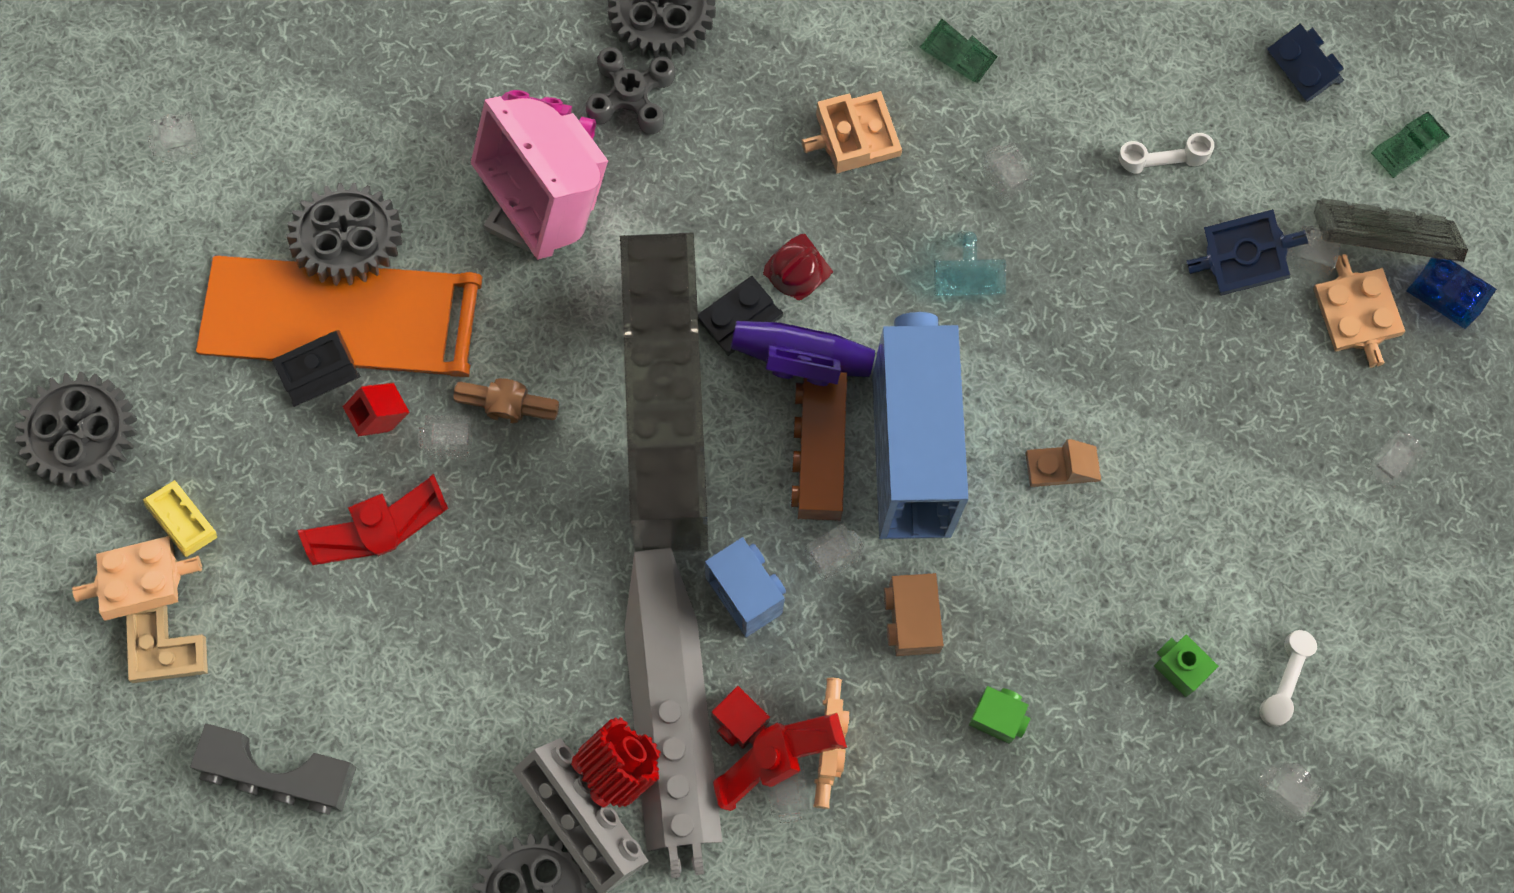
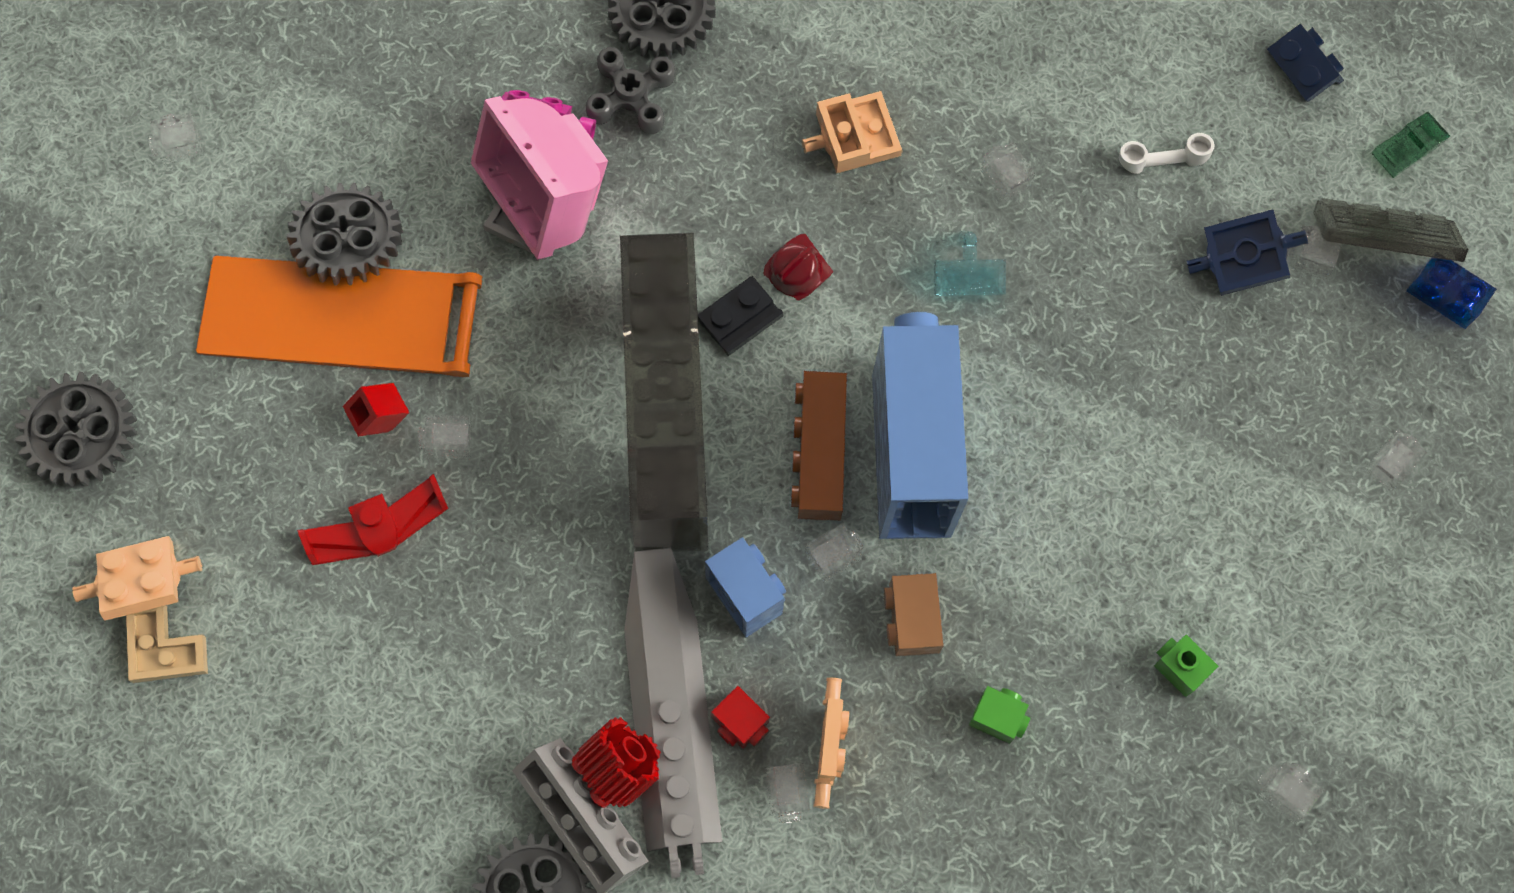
(180, 518): light yellow plate -> none
(228, 756): dark grey arch -> none
(316, 368): black plate -> none
(506, 400): medium nougat axle -> none
(776, 755): red plate -> none
(802, 351): dark purple plate -> none
(954, 50): clear green slope -> none
(1063, 465): medium nougat slope -> none
(1279, 707): white bar -> none
(1359, 310): light nougat plate -> none

